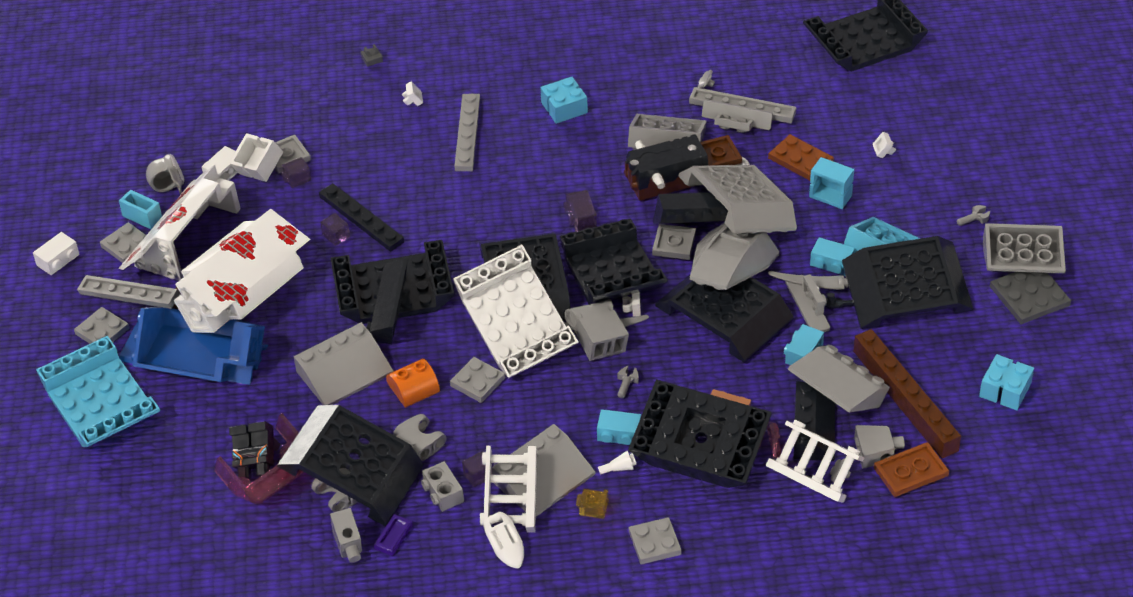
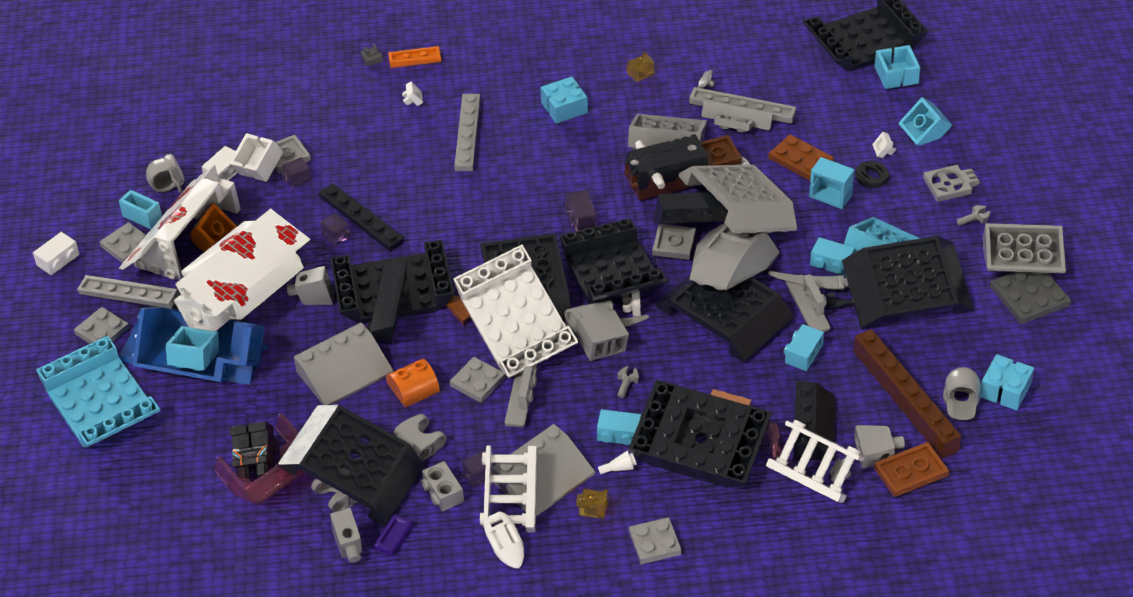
(192, 348): none -> medium azure piece
(211, 228): none -> orange brick
(313, 287): none -> light grey torso
(414, 57): none -> orange tile
(458, 309): none -> dark orange tile
(521, 397): none -> light grey bracket
(640, 67): none -> clear yellow brick
(840, 379): light grey slope -> none
(867, 180): none -> black piece
(903, 70): none -> medium azure piece
(925, 122): none -> medium azure slope
(962, 380): none -> light grey piece
(965, 178): none -> light grey piece

